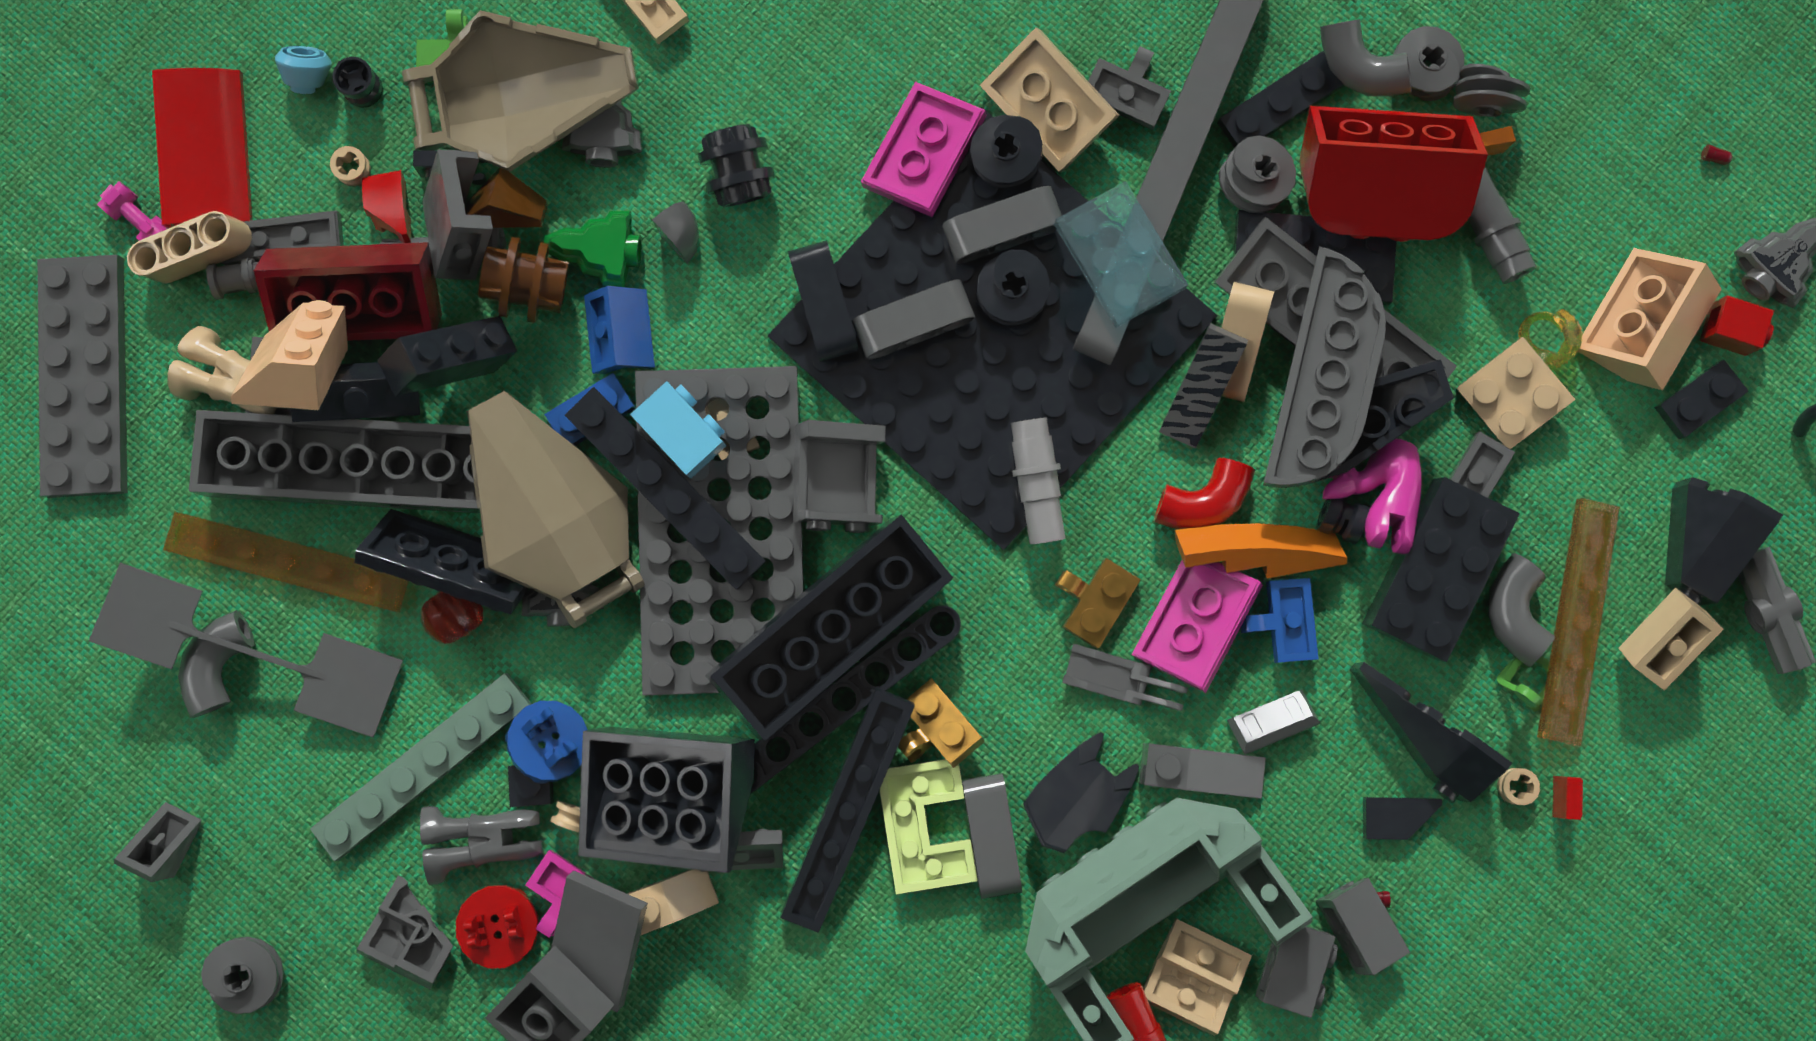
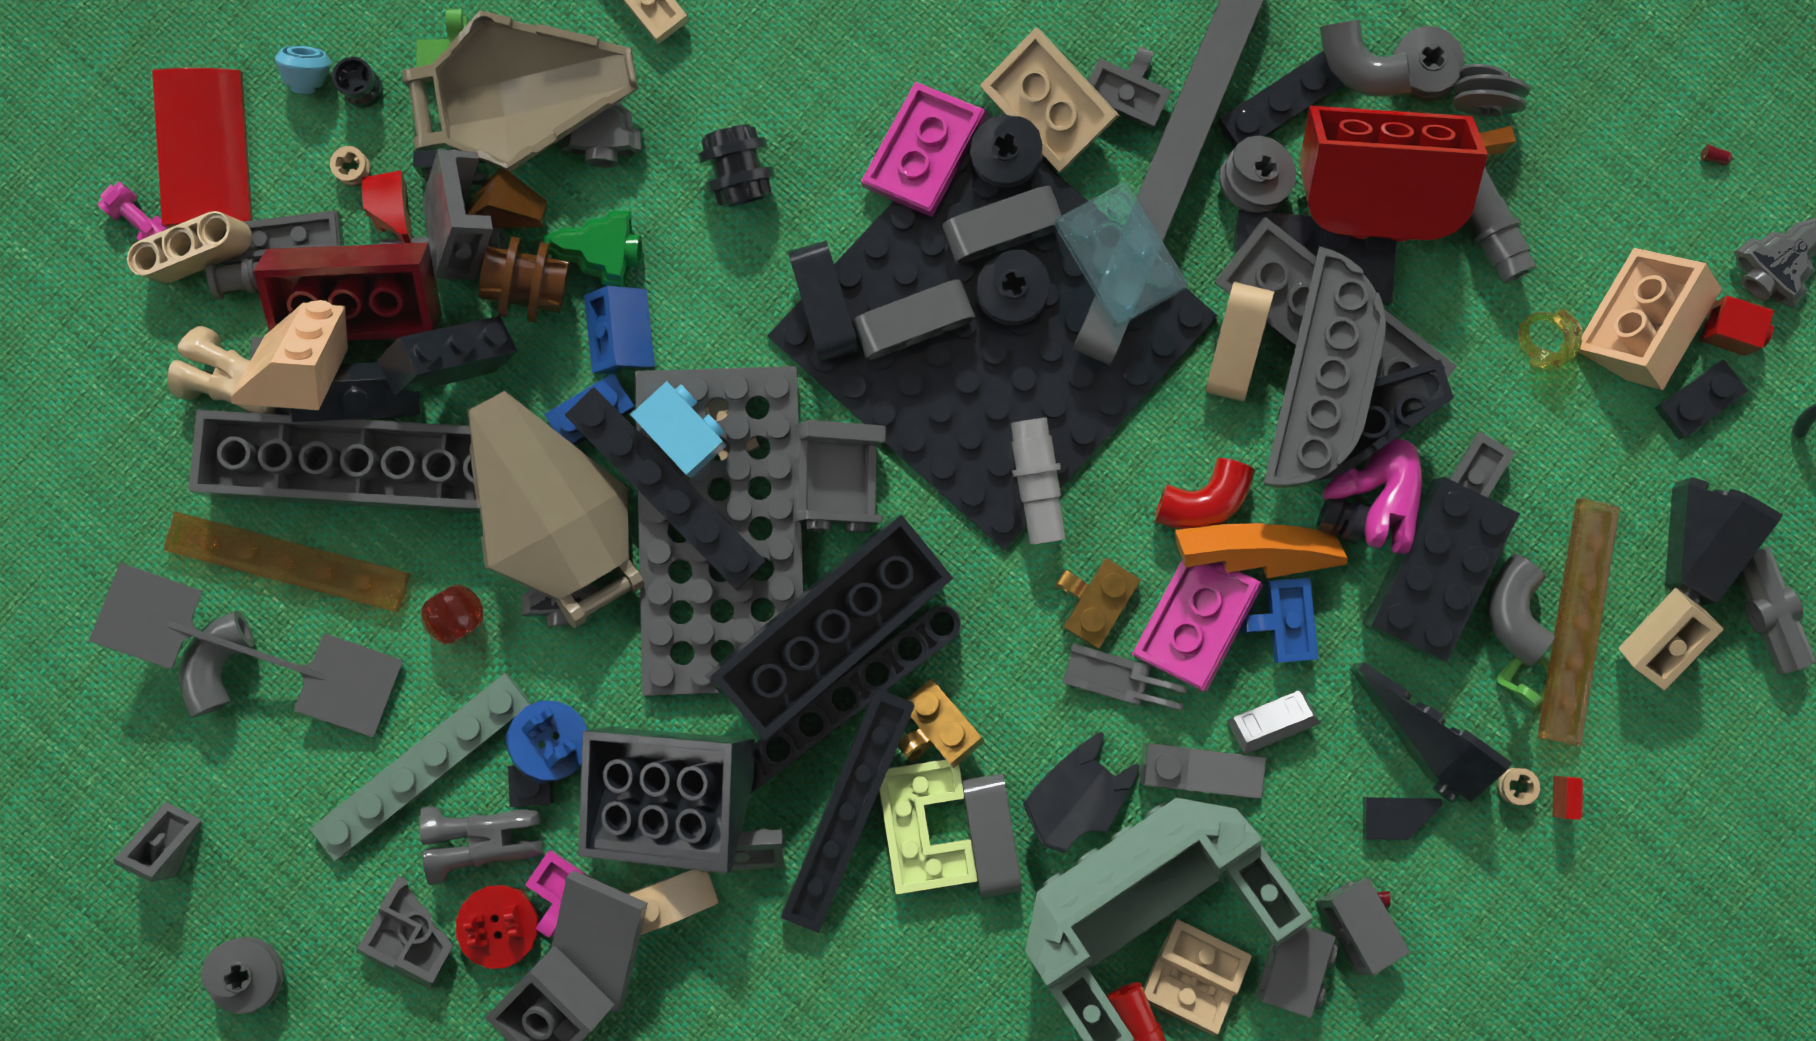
(82, 376): dark grey plate -> none
(436, 559): black plate -> none
(567, 816): tan bush -> none
(679, 229): dark grey brick -> none
(1203, 385): tile -> none
(1515, 393): tan plate -> none

